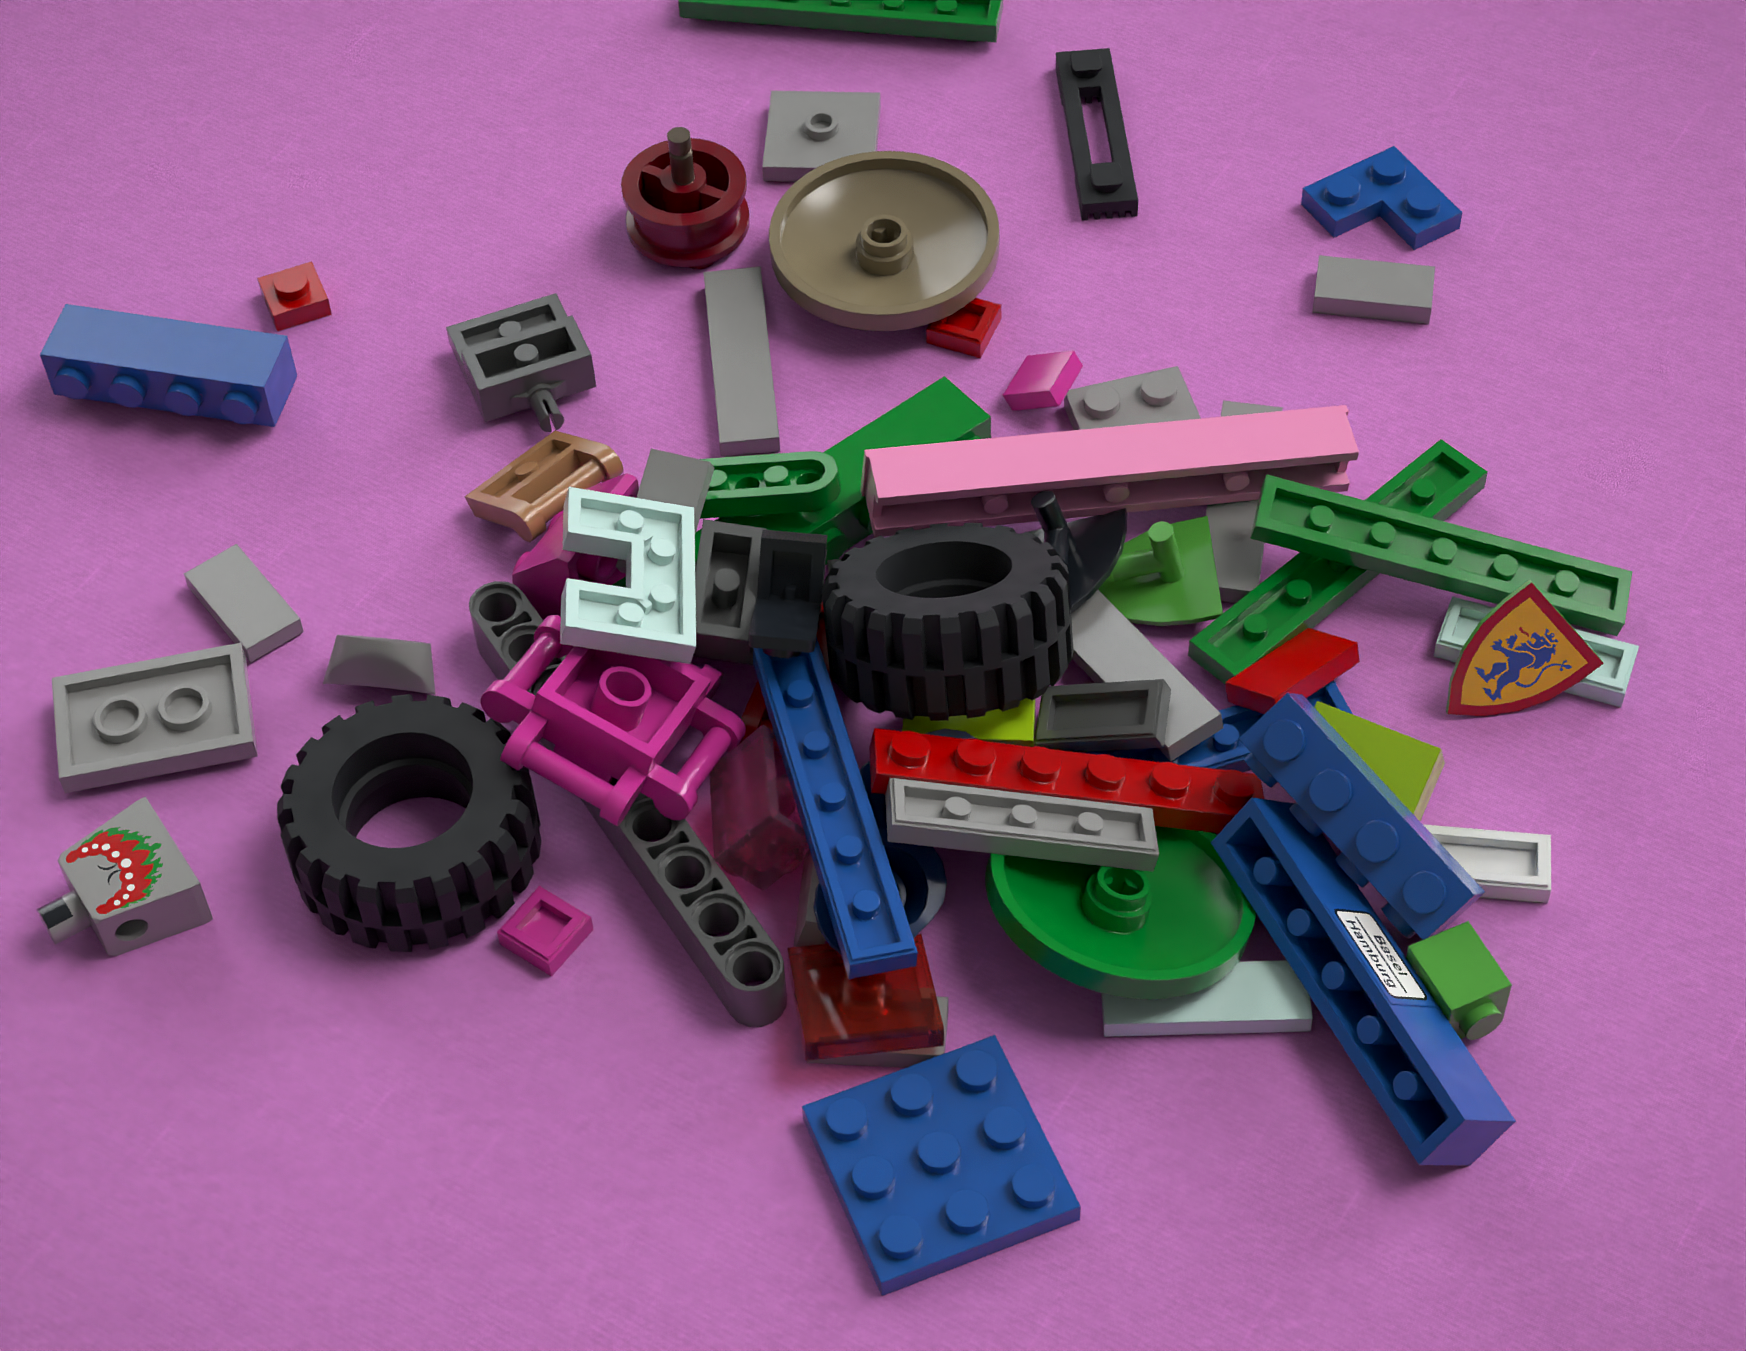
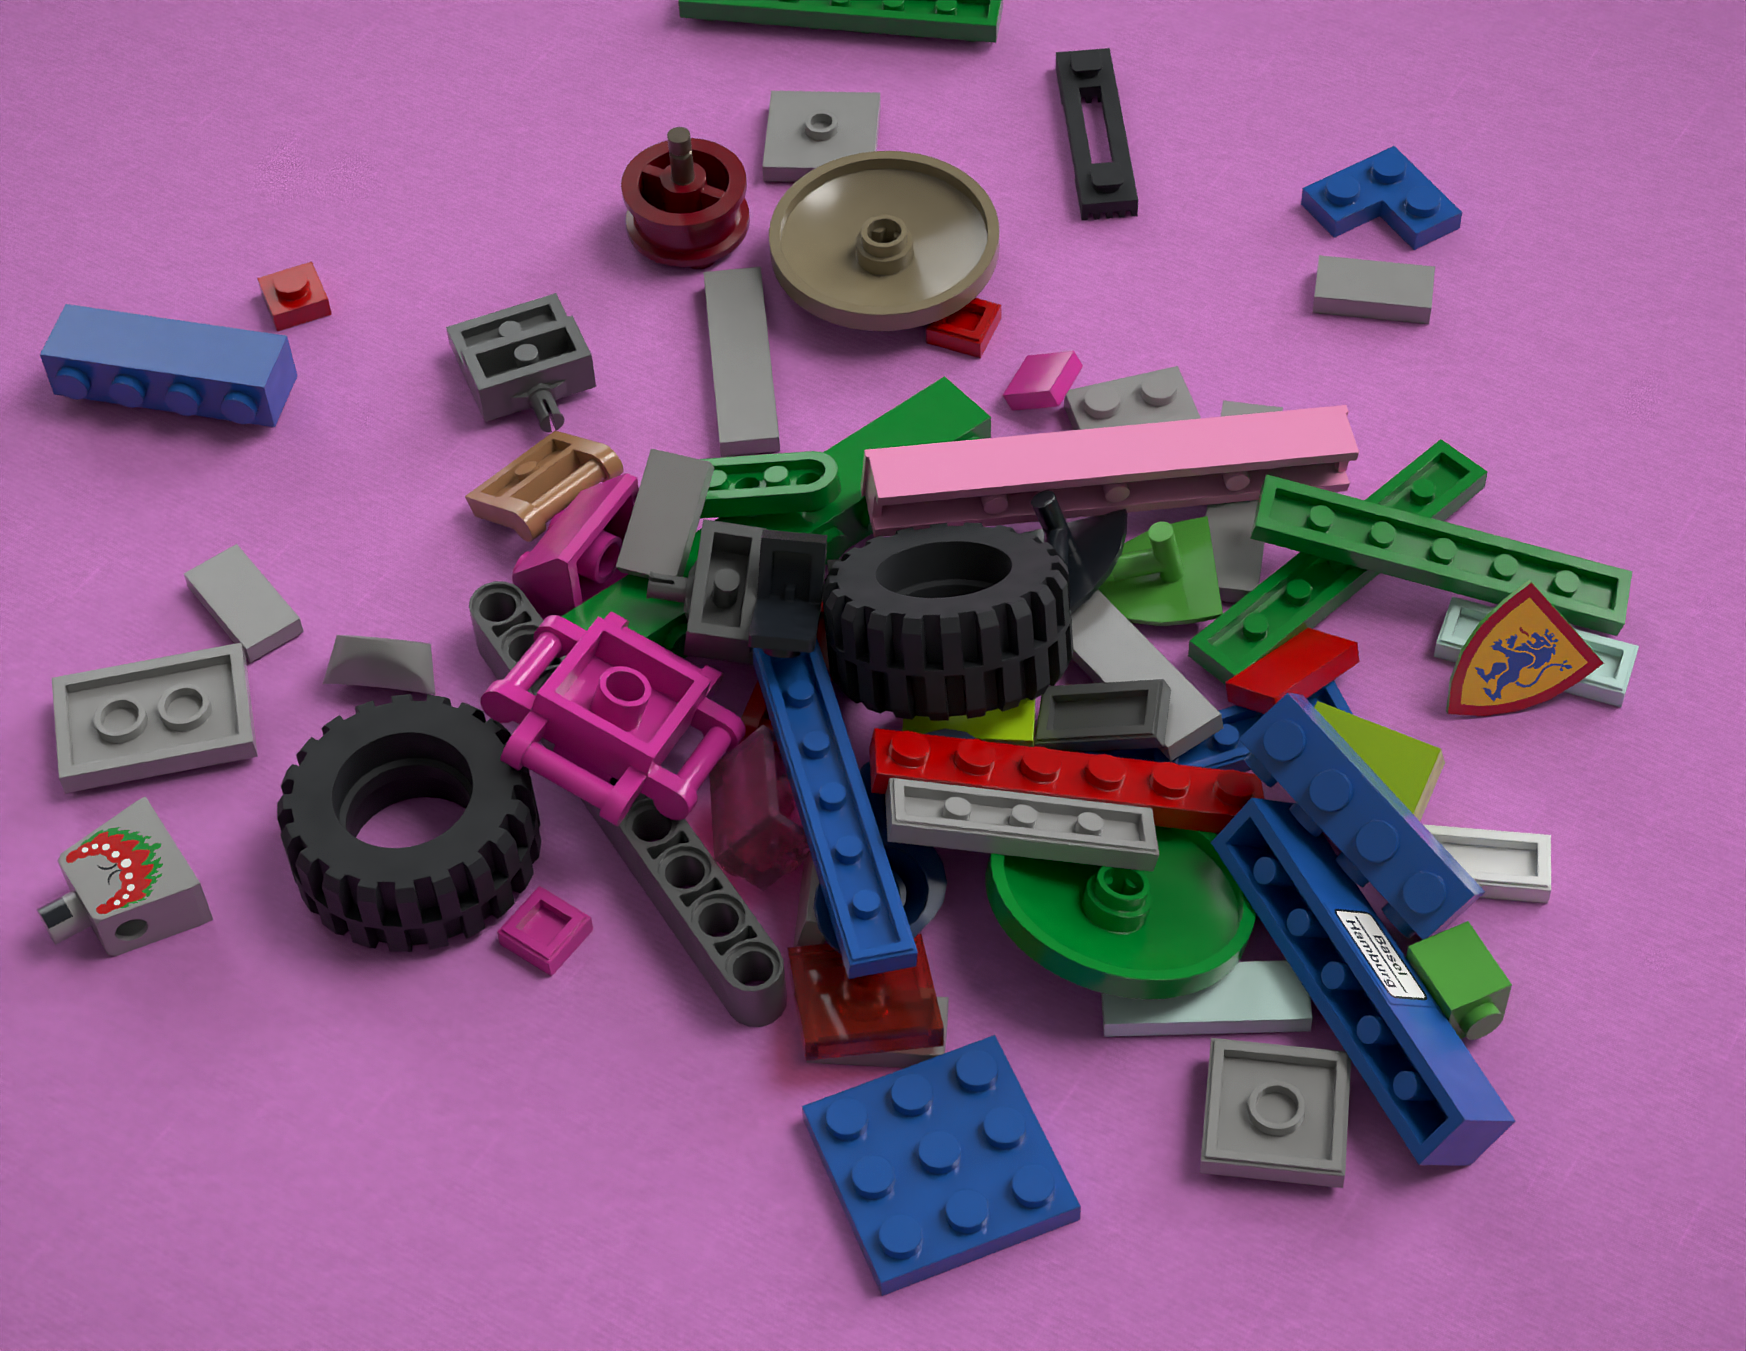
(658, 605): light aqua plate -> none
(1276, 1113): none -> light grey plate

